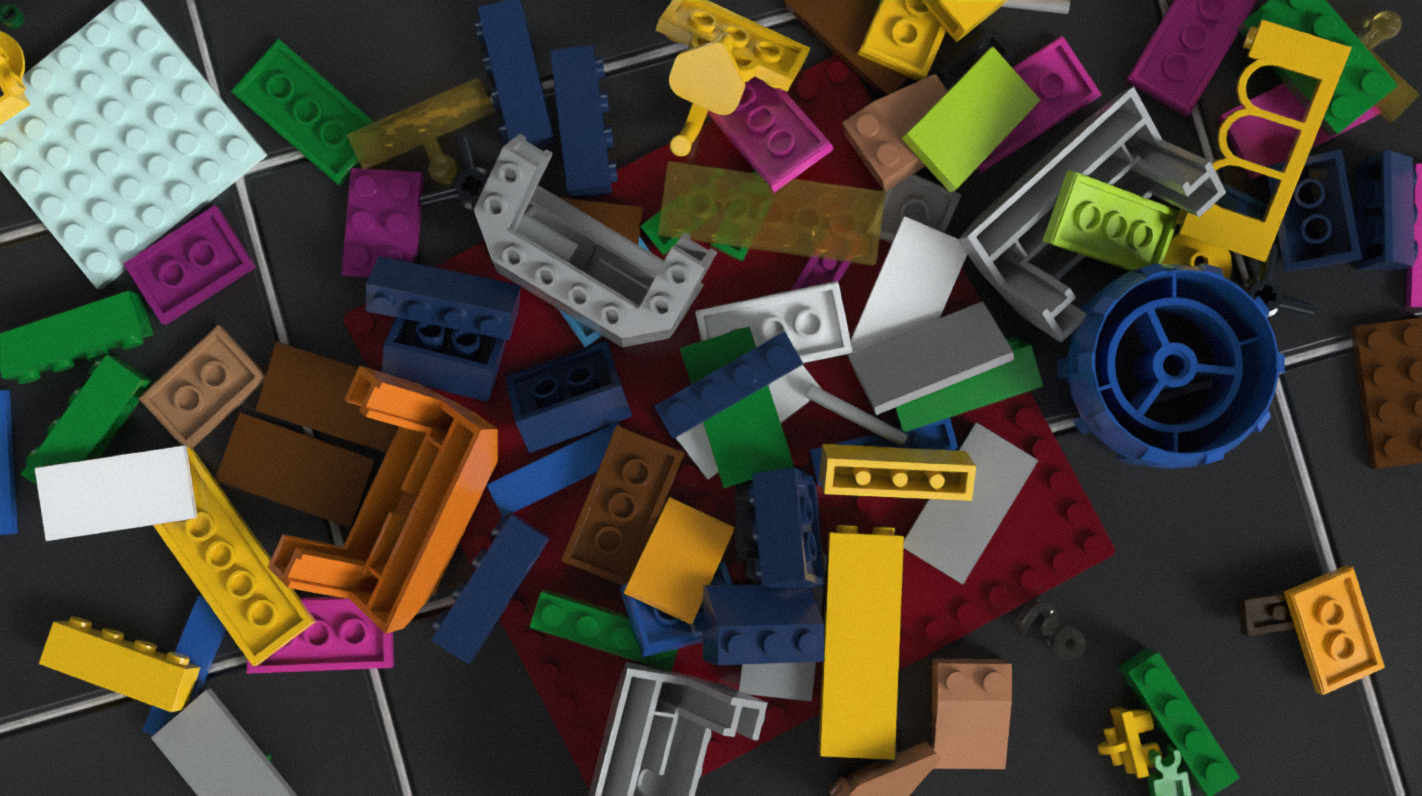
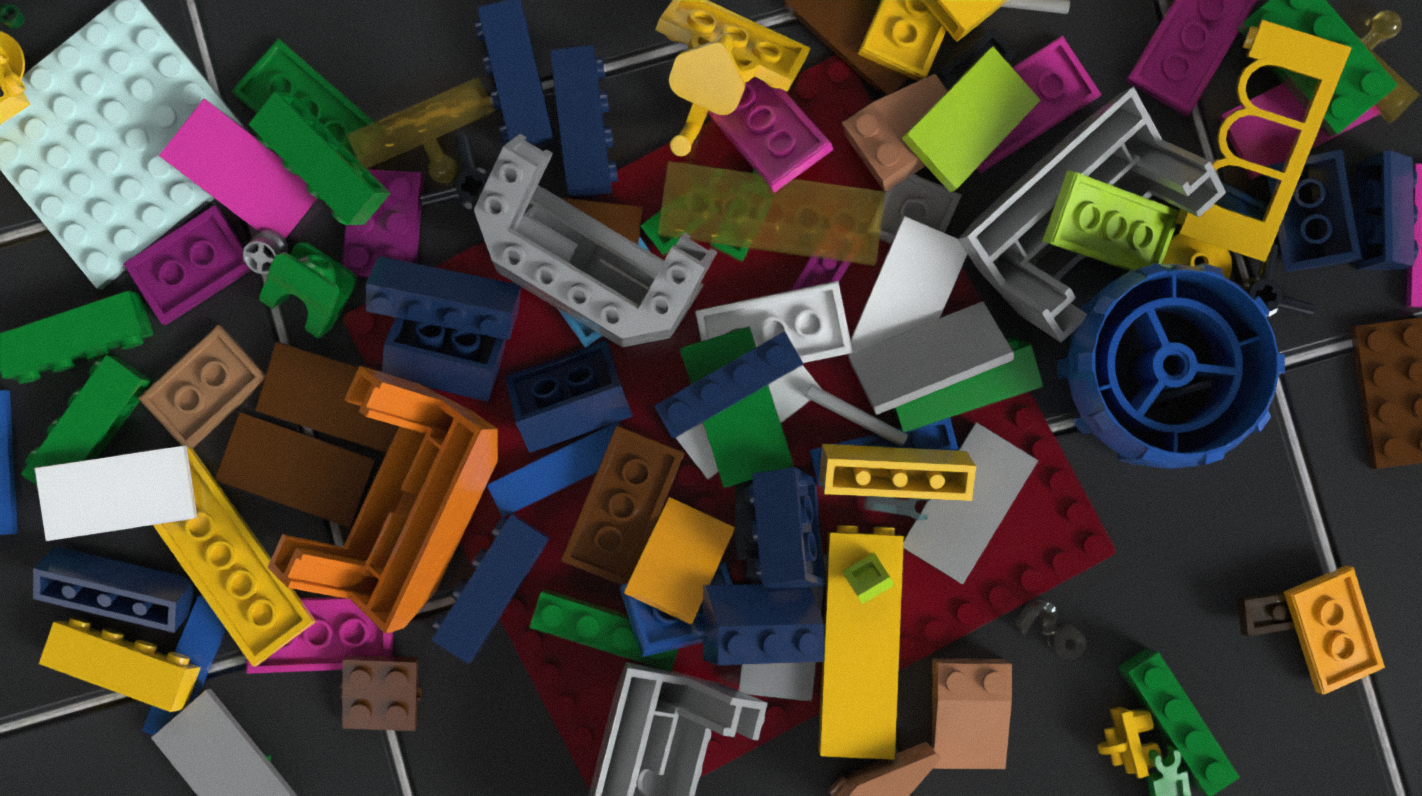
(113, 589): none -> dark blue brick
(238, 170): none -> dark pink tile
(257, 256): none -> flat silver wheel
(313, 278): none -> green piece
(318, 159): none -> green brick
(380, 692): none -> reddish brown plate
(868, 578): none -> lime plate
(895, 506): none -> clear light blue plate

